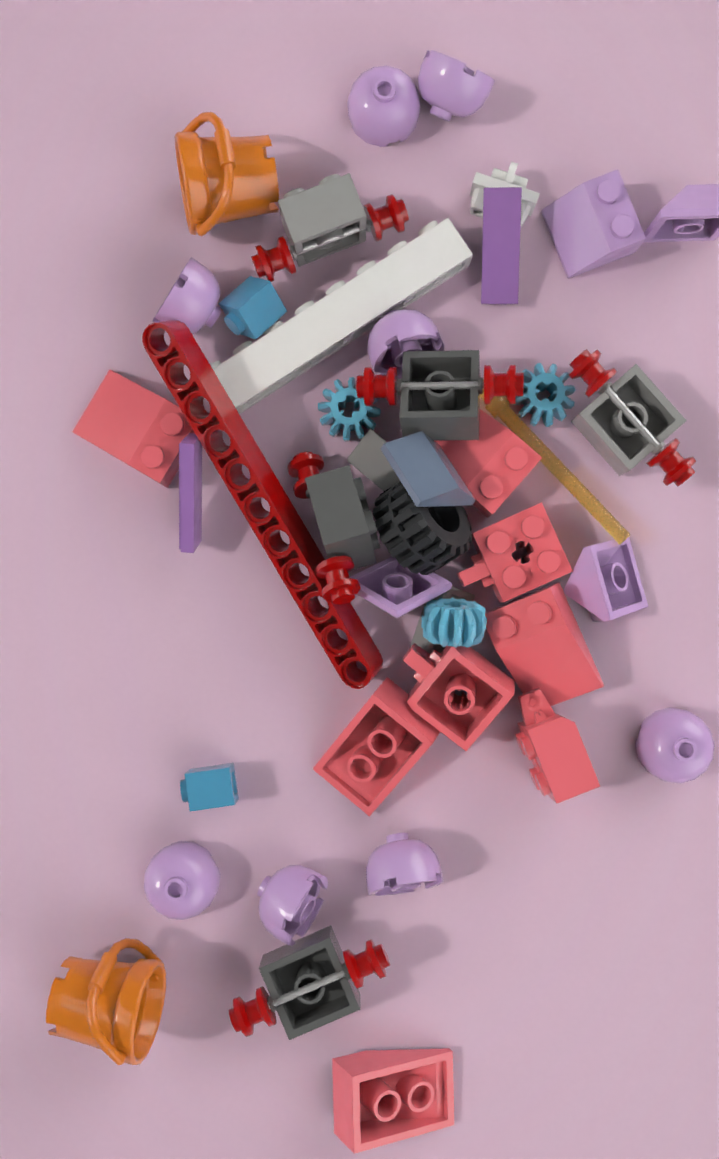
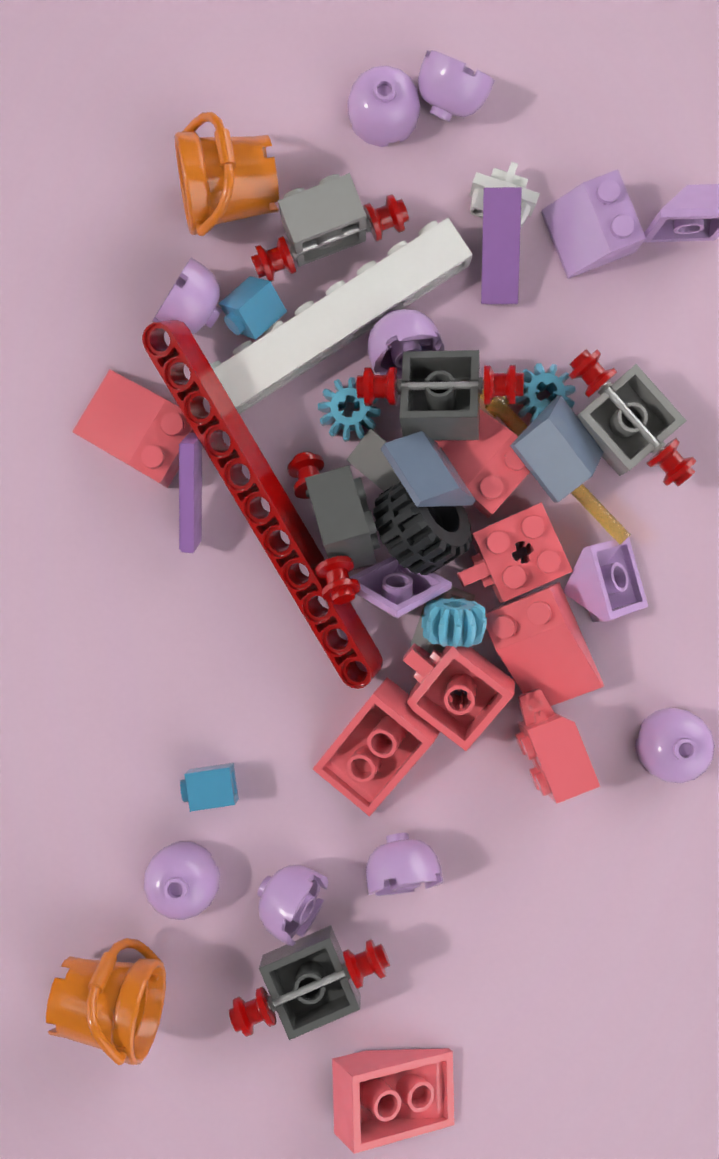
(558, 450): none -> sand blue slope

